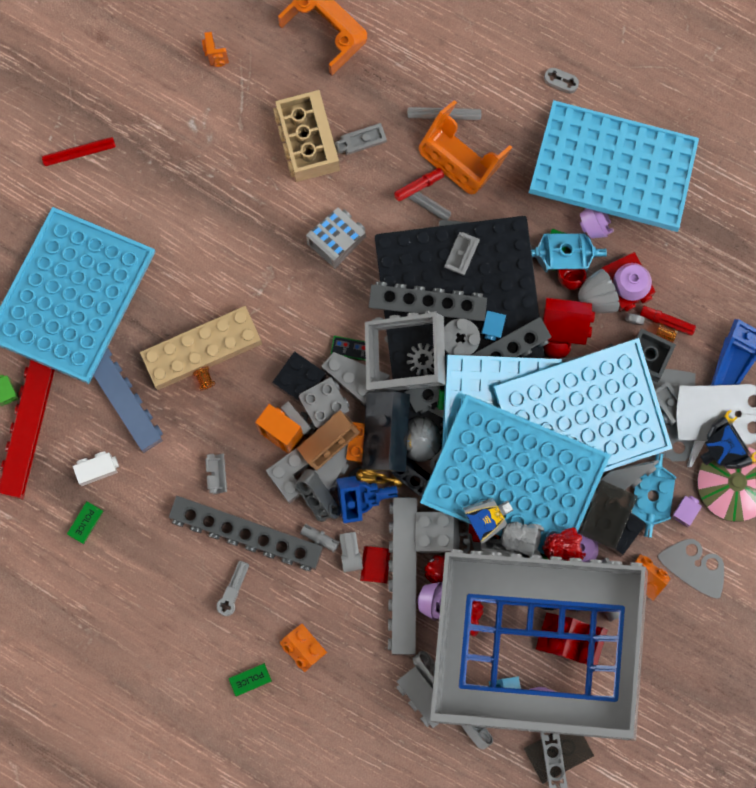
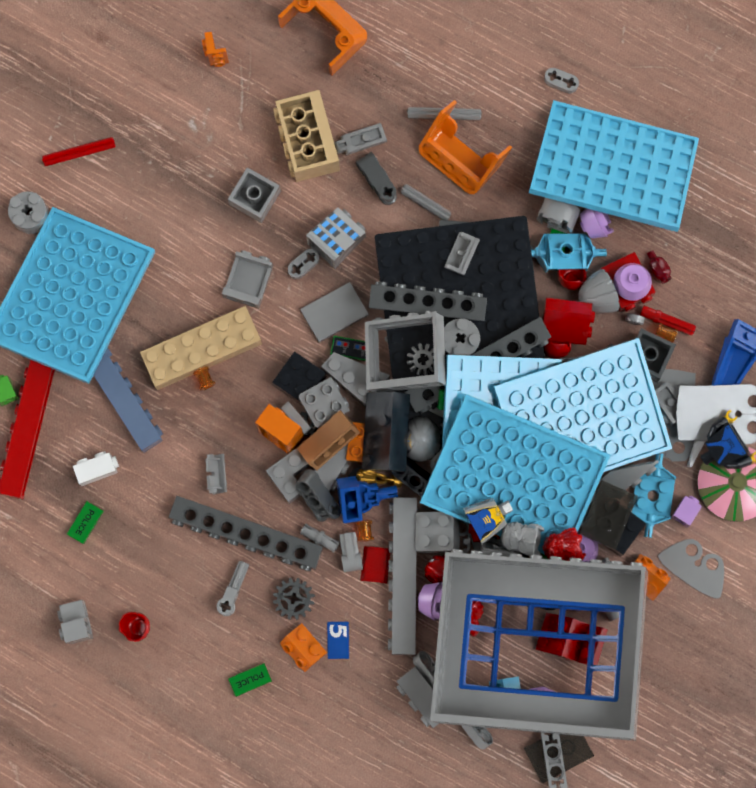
(20, 205): none -> light grey brick
(75, 623): none -> light grey brick
(134, 626): none -> red hair
(248, 279): none -> light grey panel
(254, 195): none -> light grey brick
(295, 590): none -> dark grey gear
(300, 261): none -> light grey beam
(334, 312): none -> light grey tile
(338, 640): none -> blue sticker
(364, 531): none -> clear orange bush
(377, 178): none -> dark grey piece
(425, 181): red axle -> none
(493, 325): dark azure brick -> none
(558, 215): none -> light grey brick
(659, 268): none -> dark red plant

